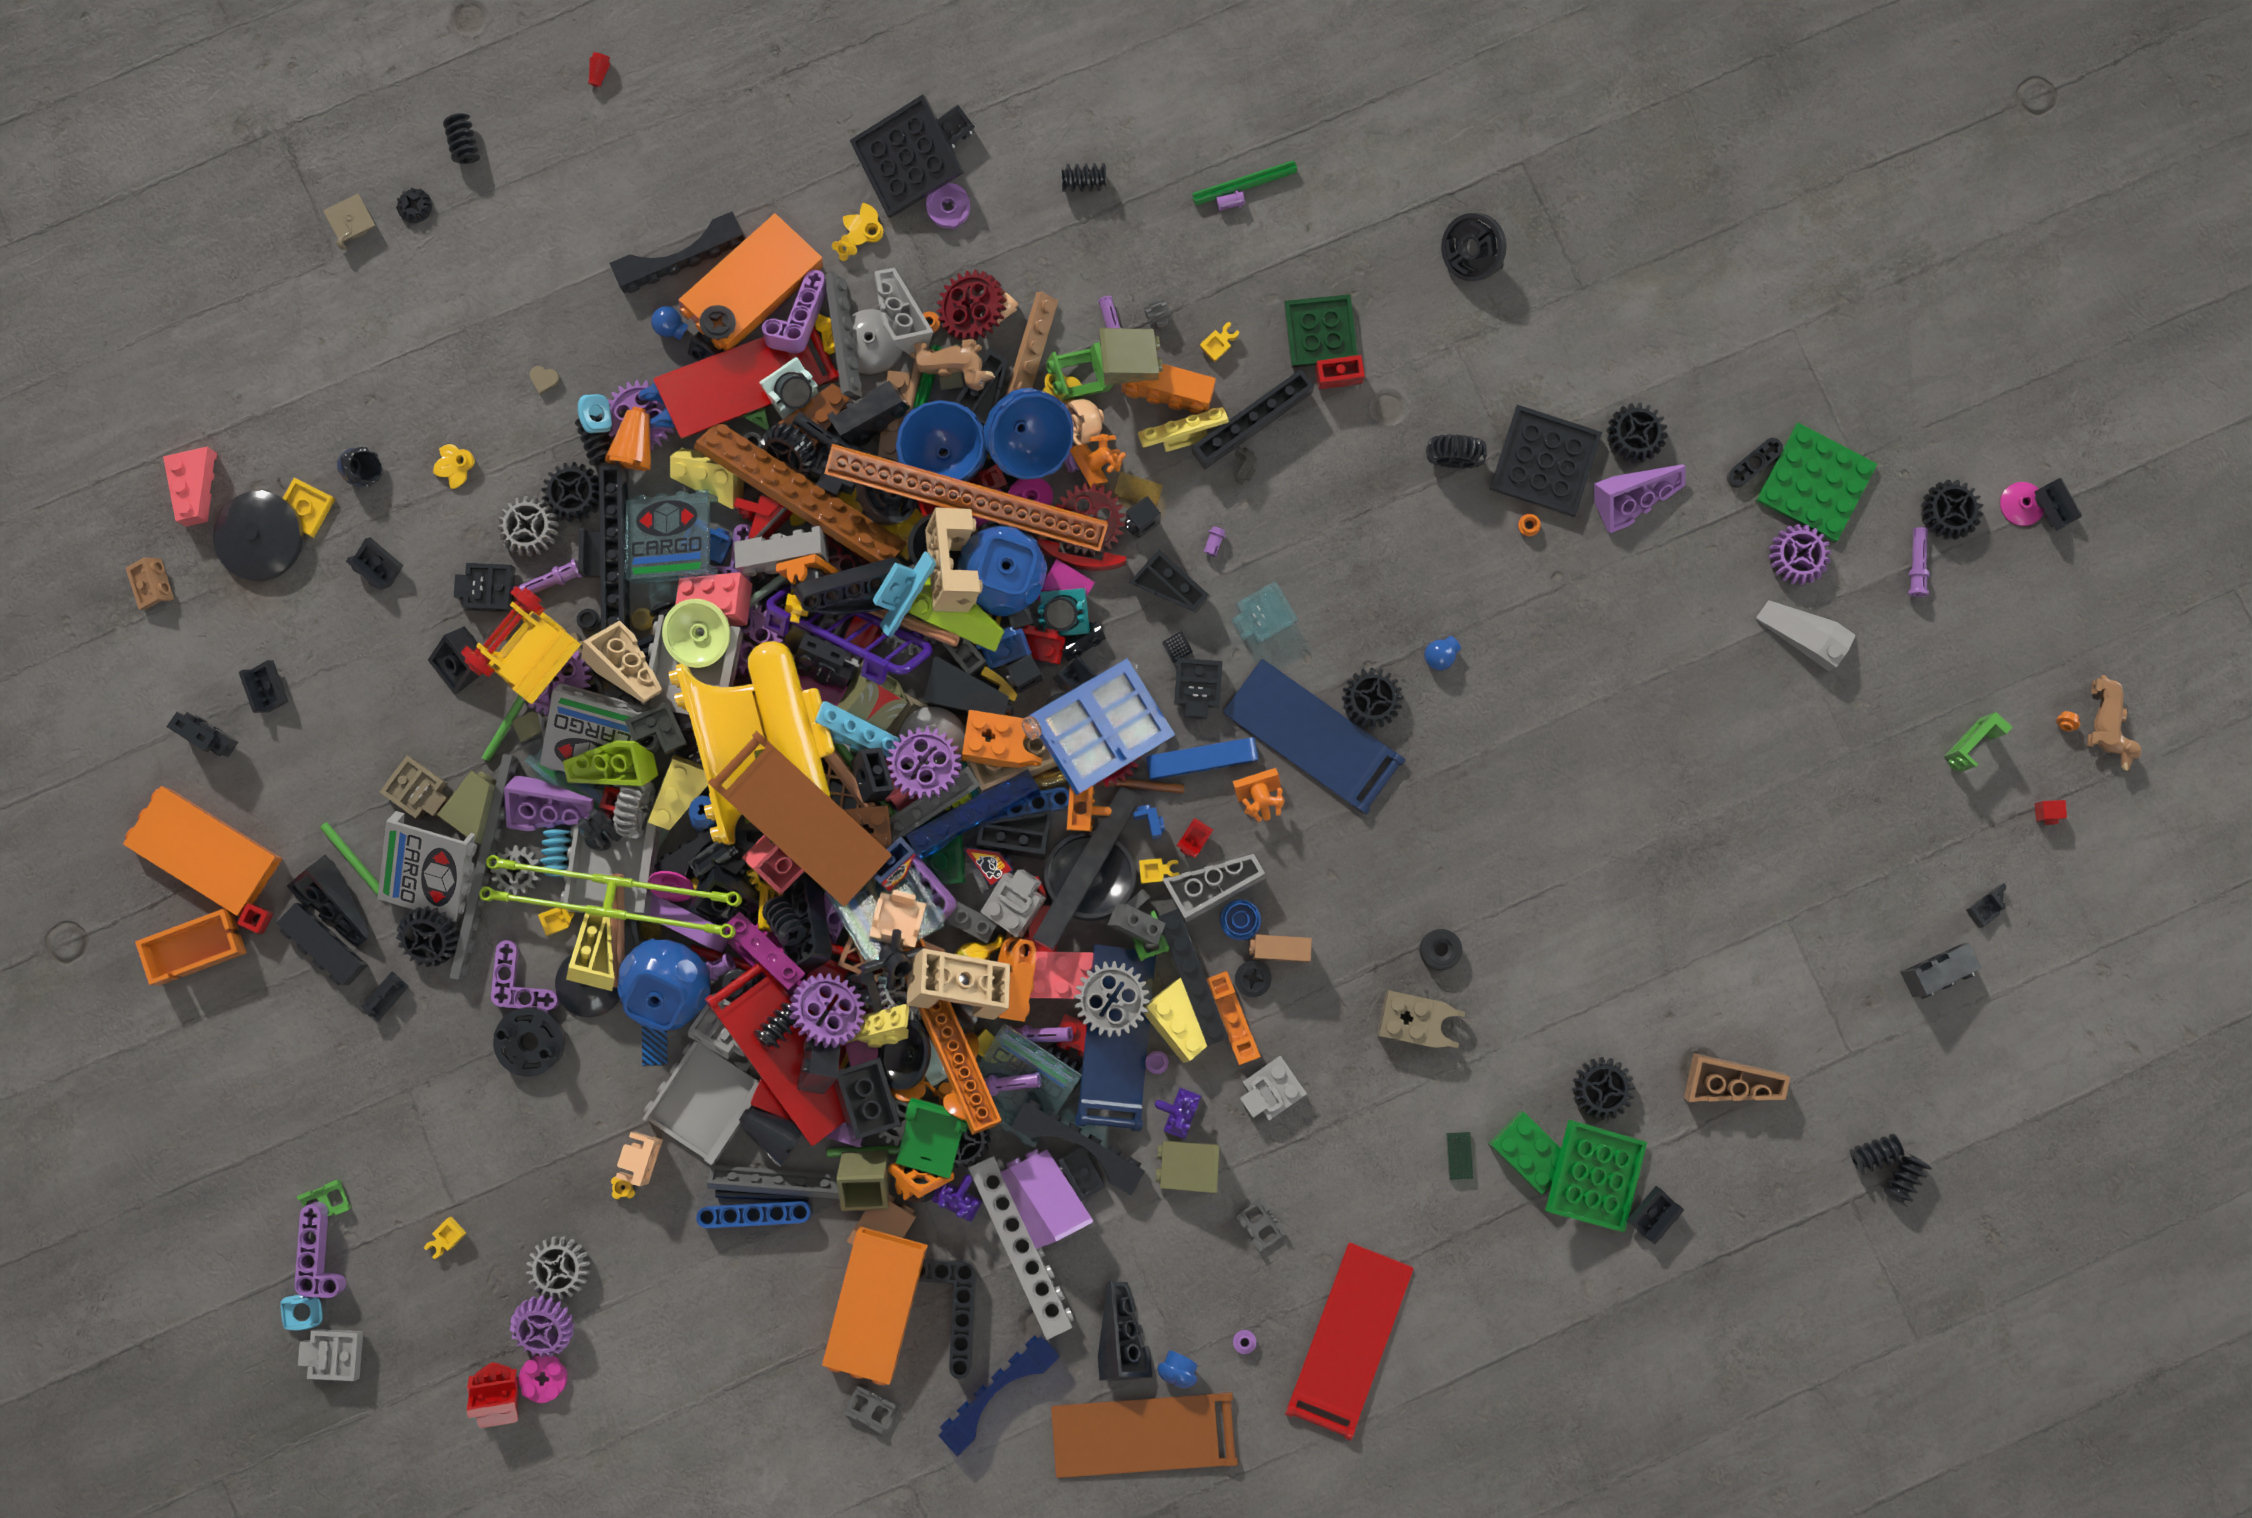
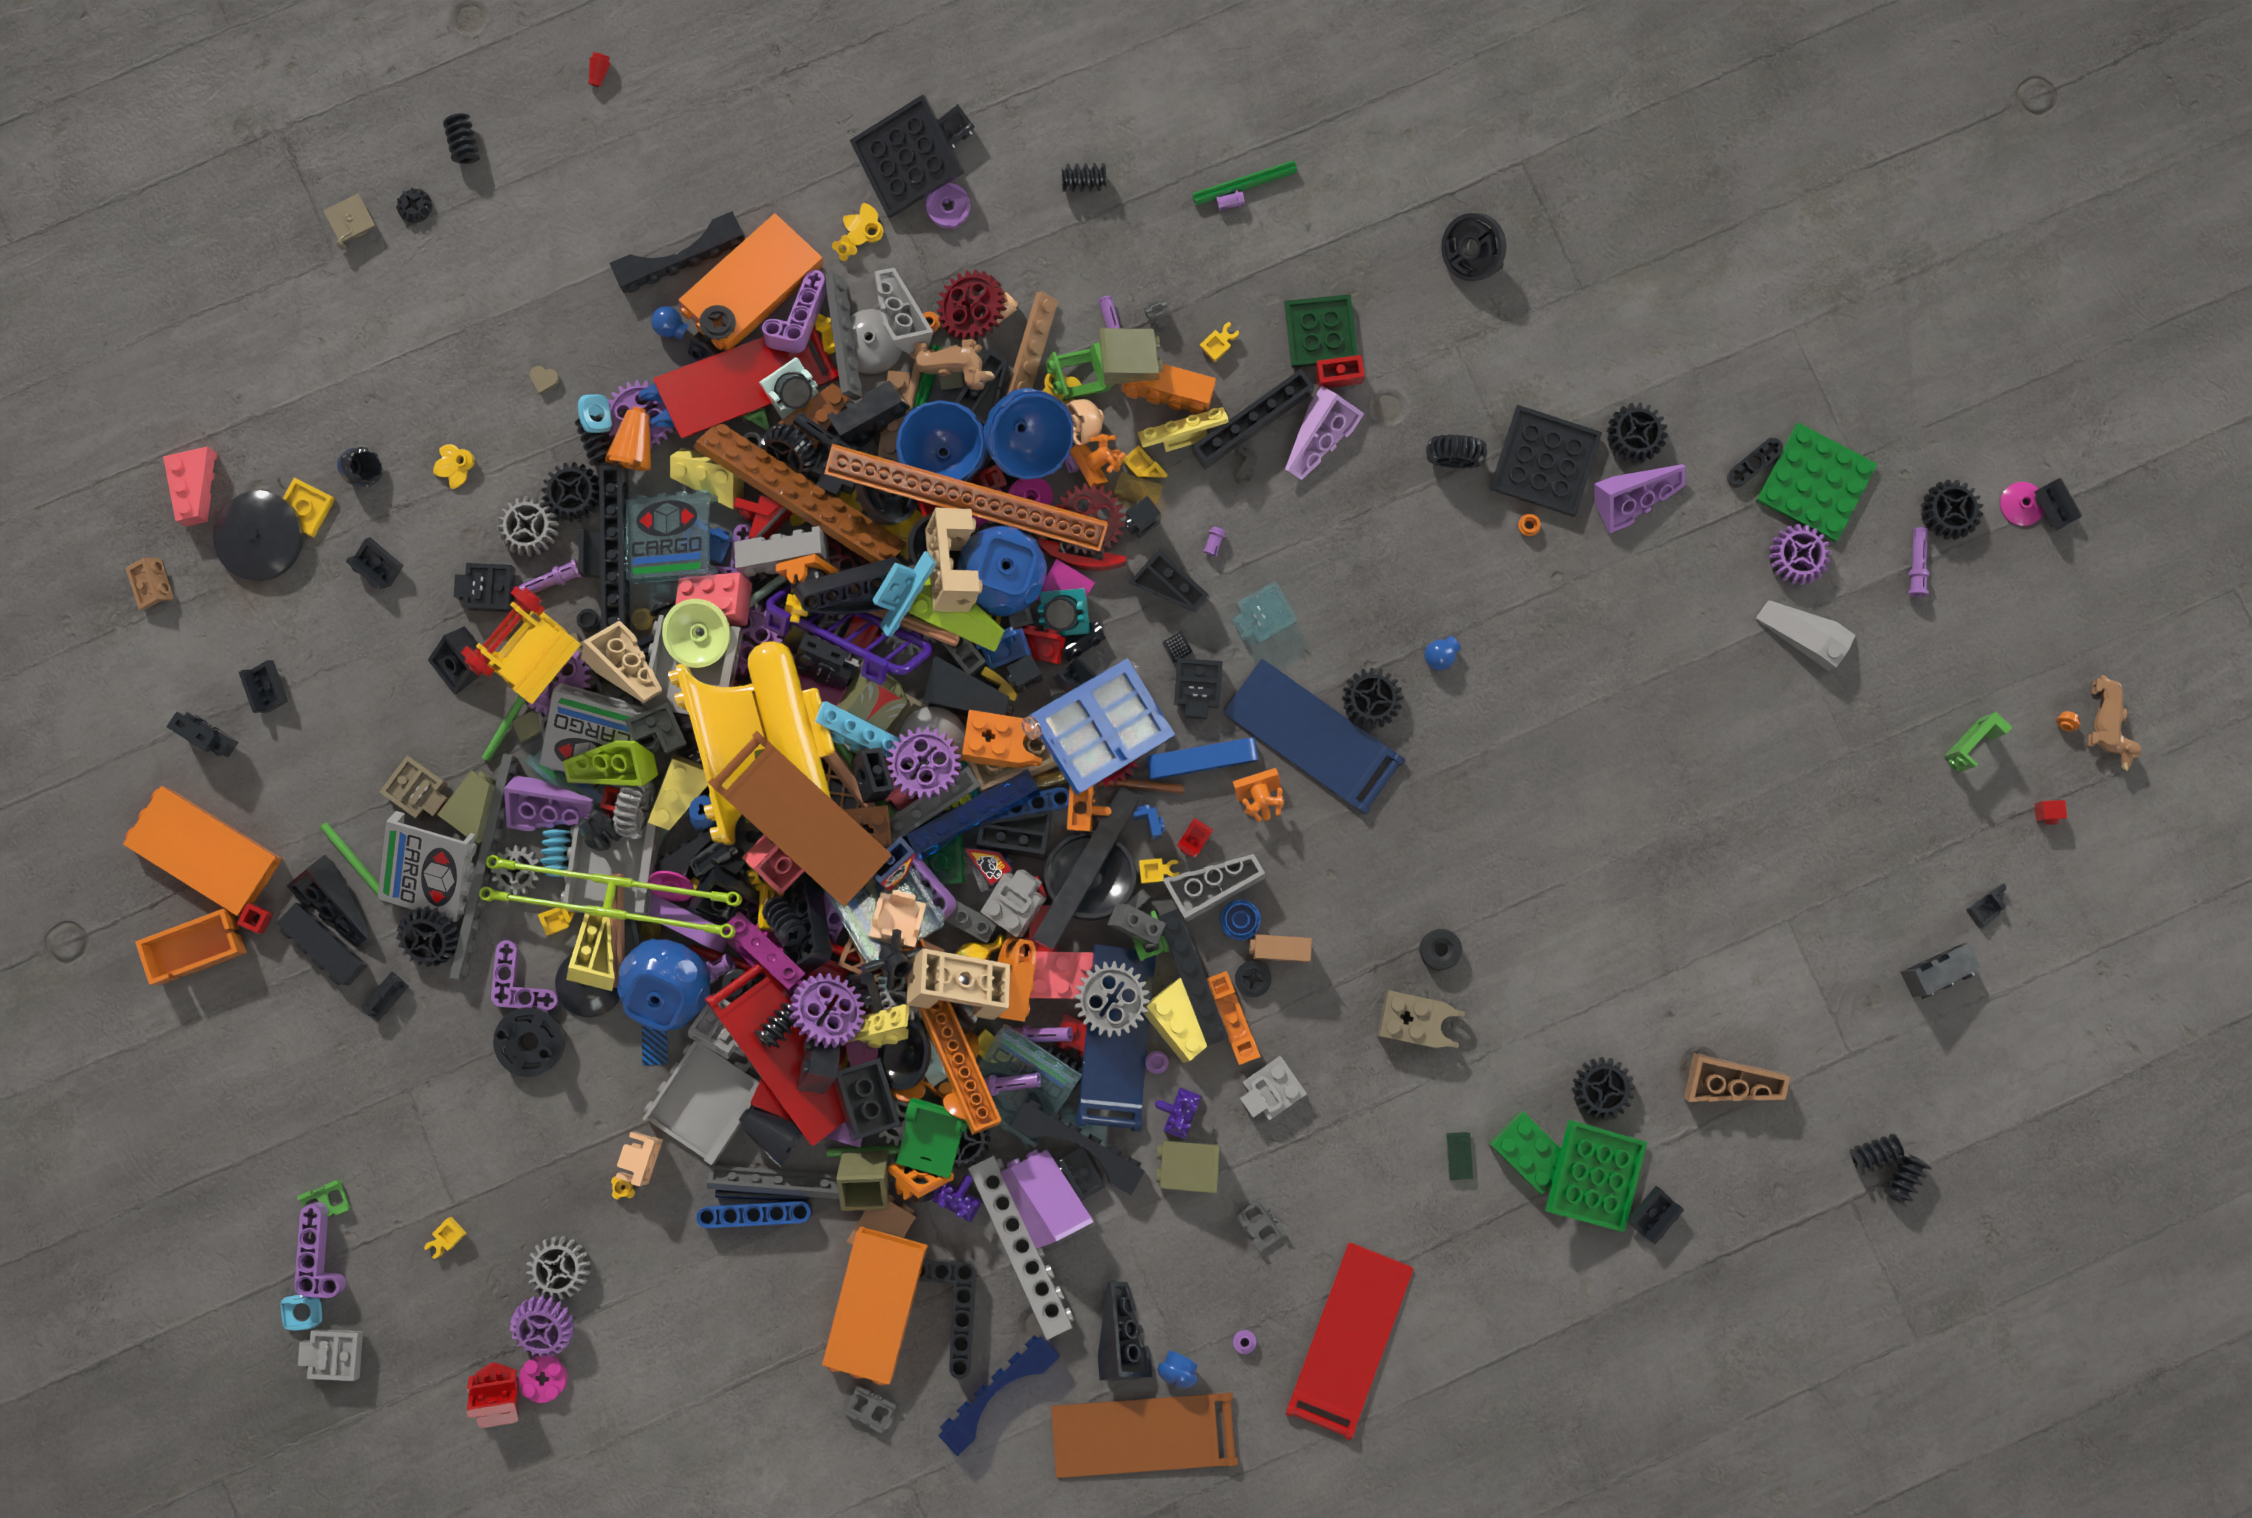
(1142, 465): none -> yellow slope
(1323, 426): none -> lavender wedge

